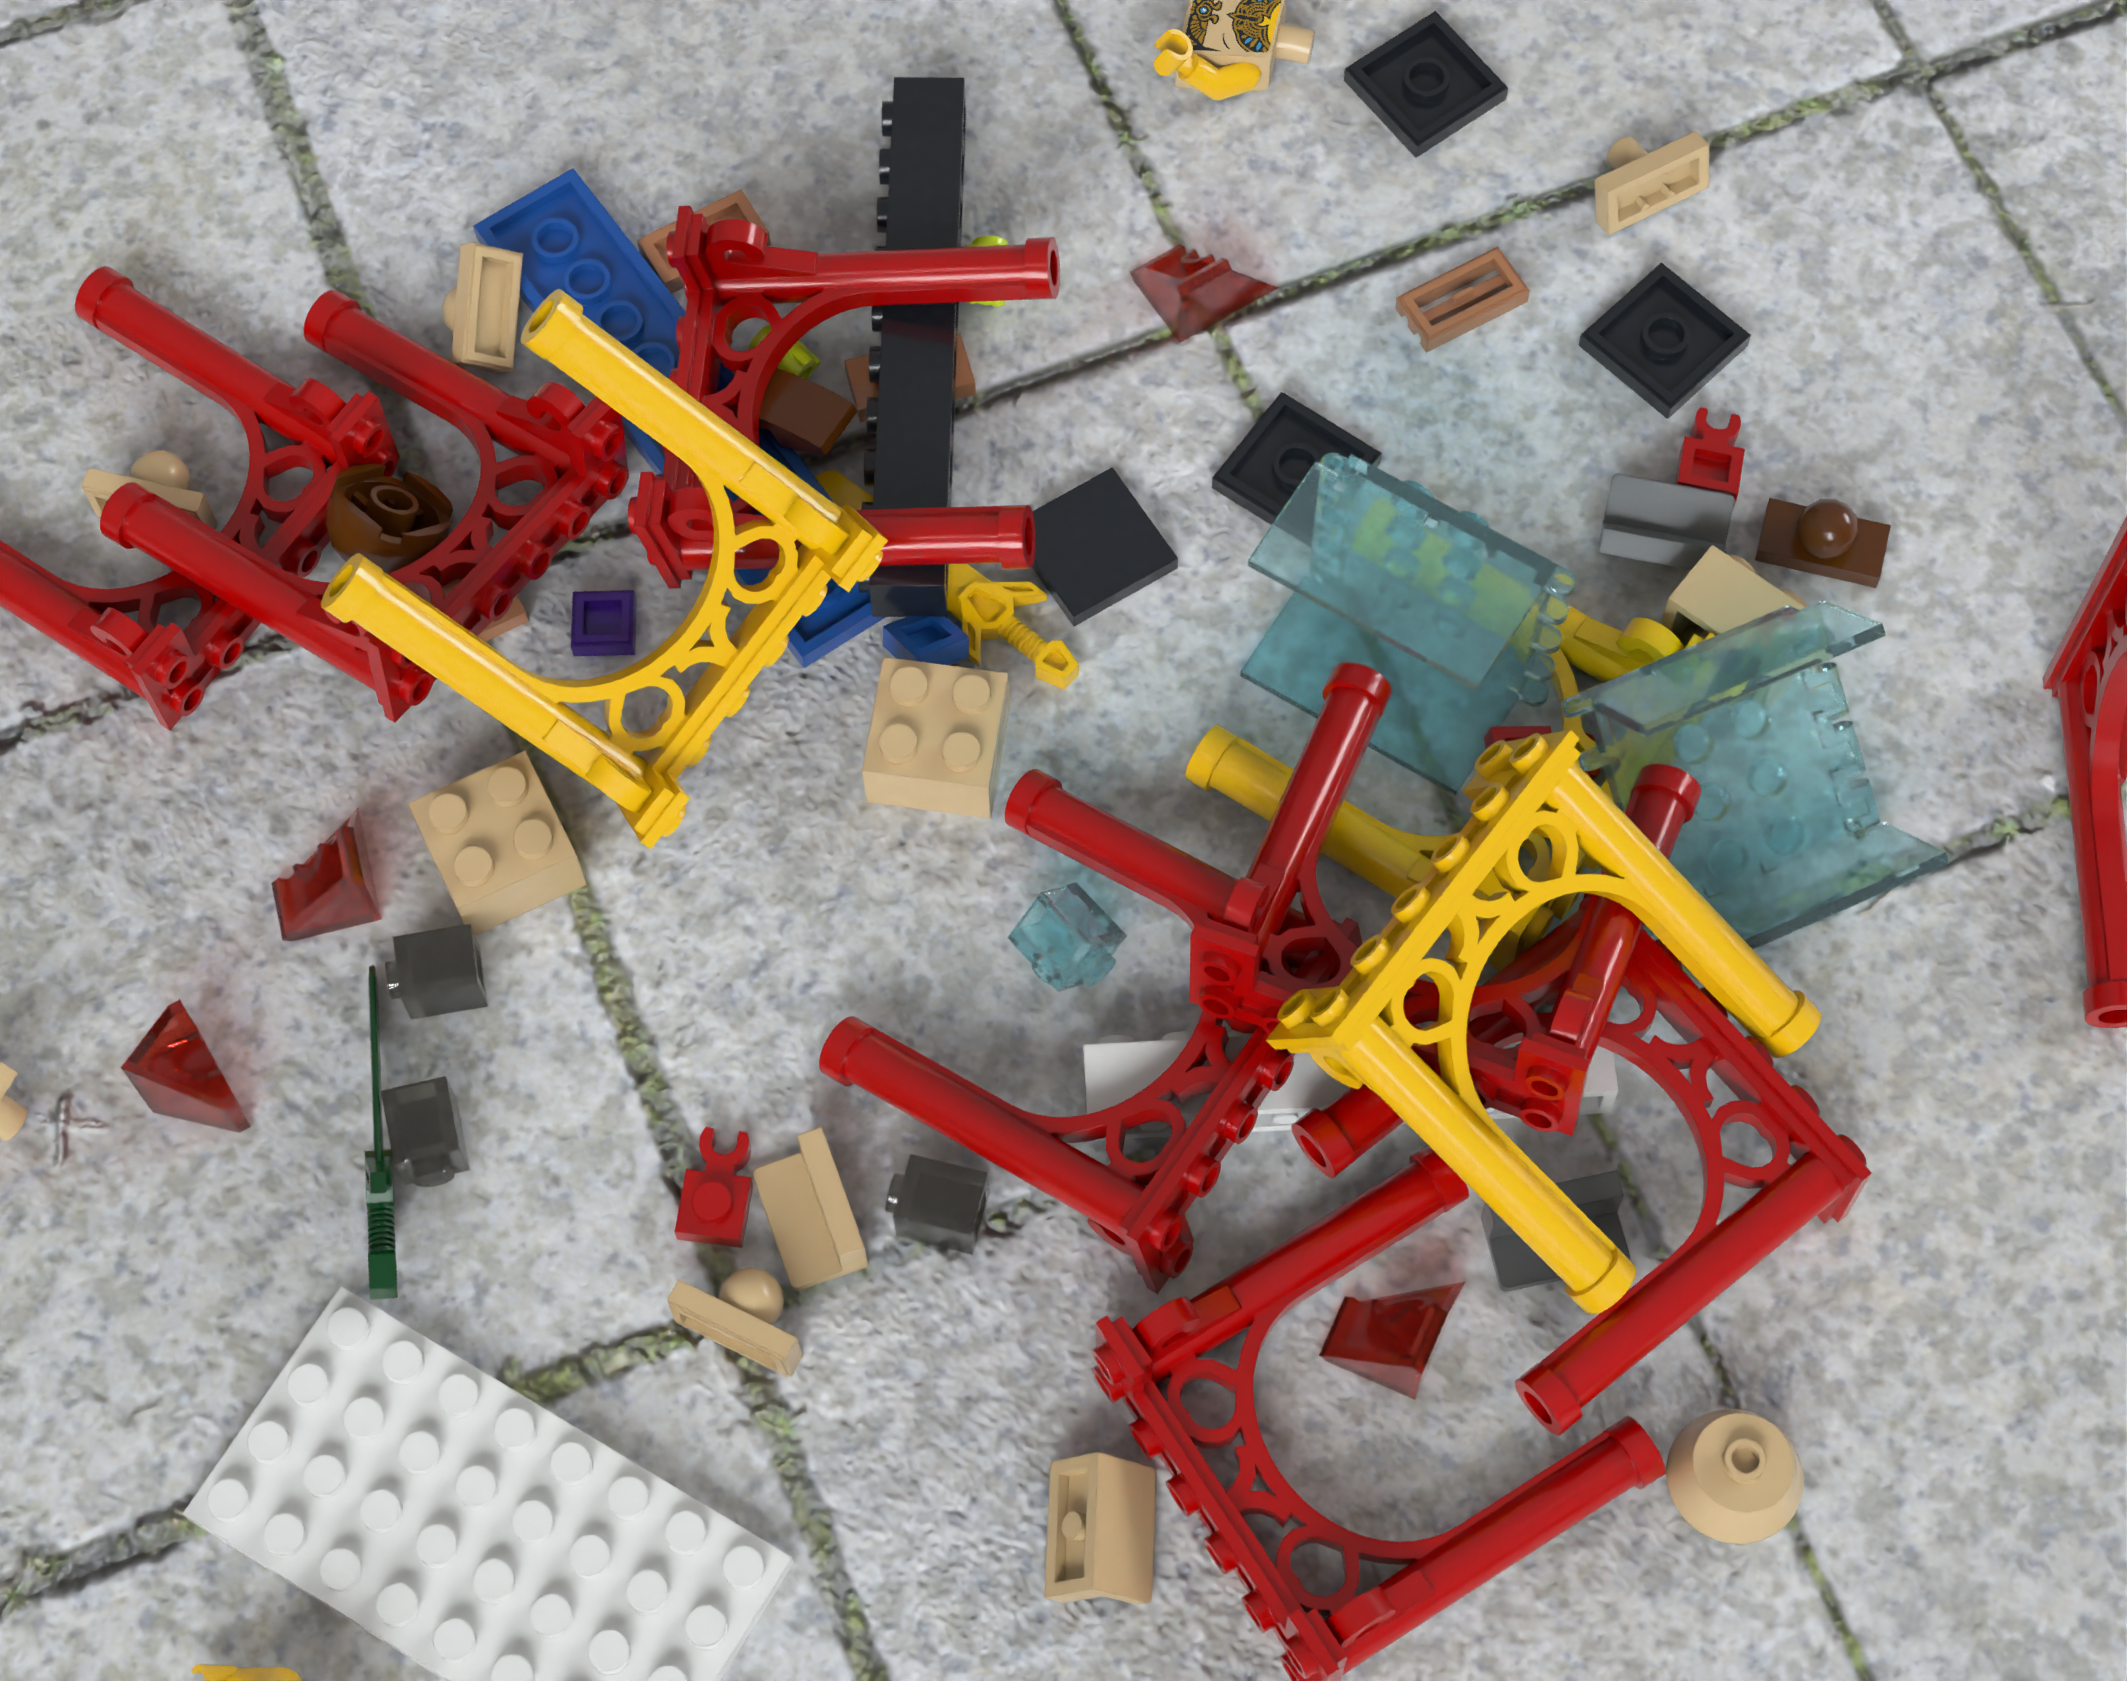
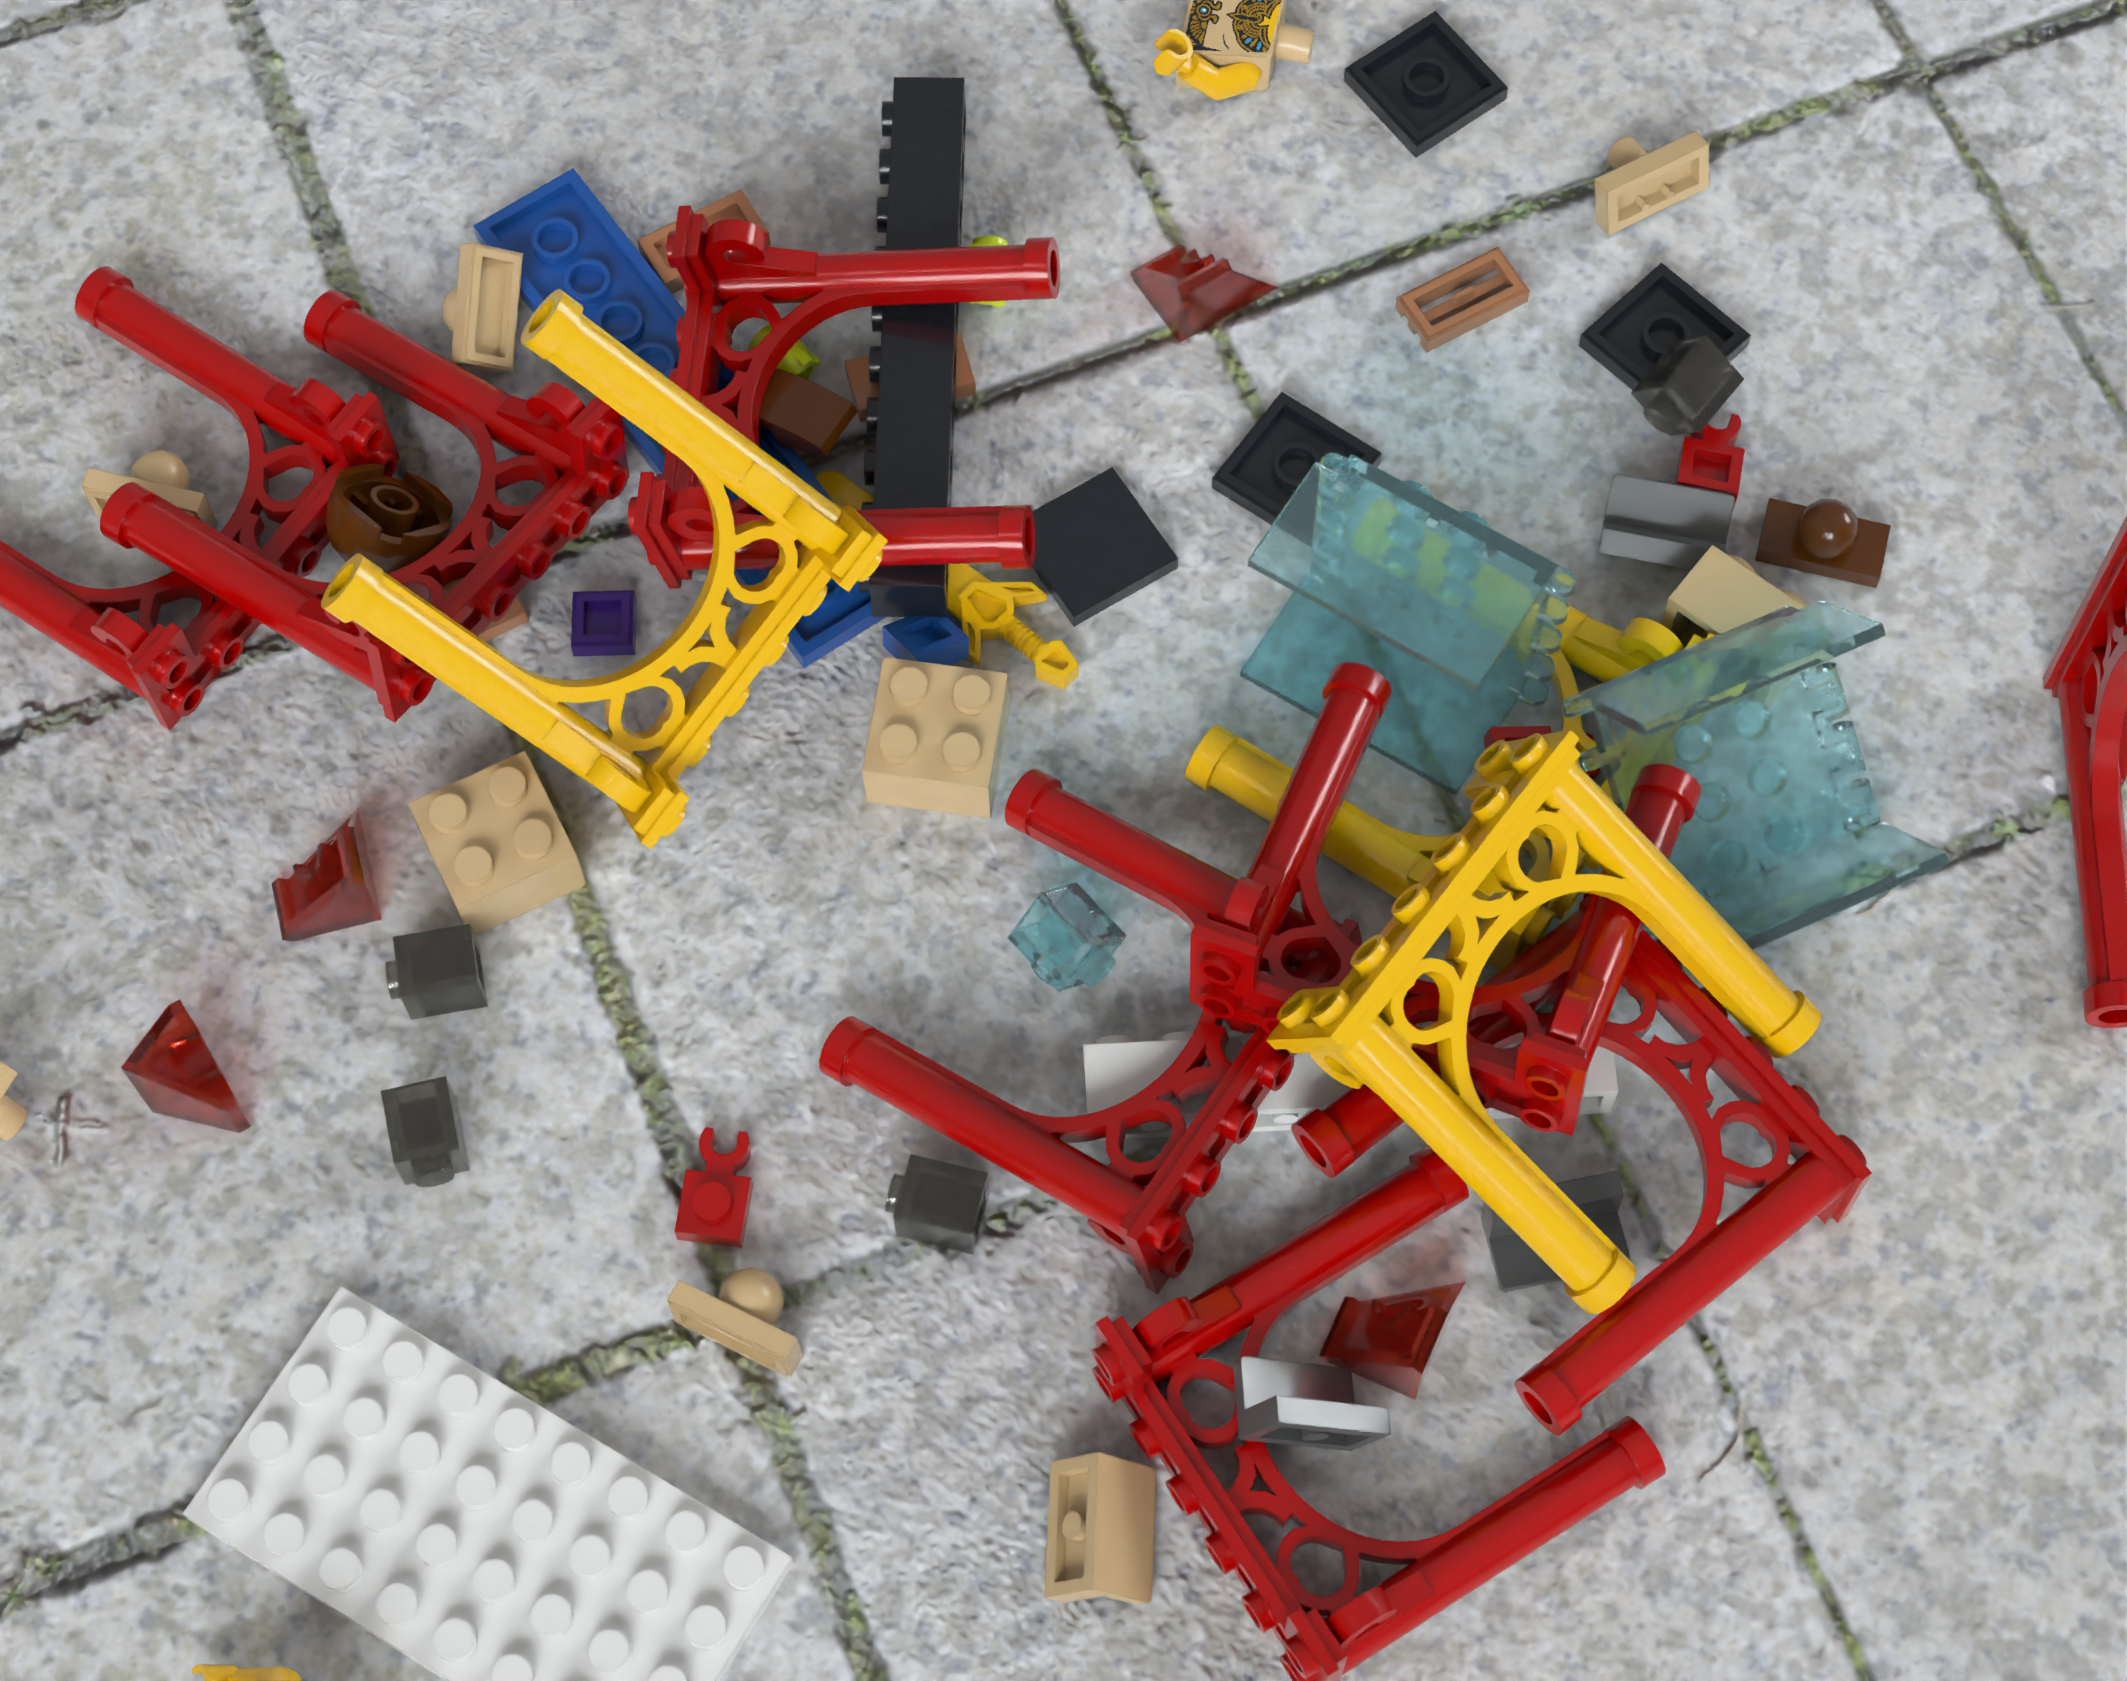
(379, 1174): dark green sword -> none
(810, 1214): tan panel -> none
(1303, 1406): none -> dark grey panel
(1686, 386): none -> clear smoke brick
(1734, 1476): tan cone -> none

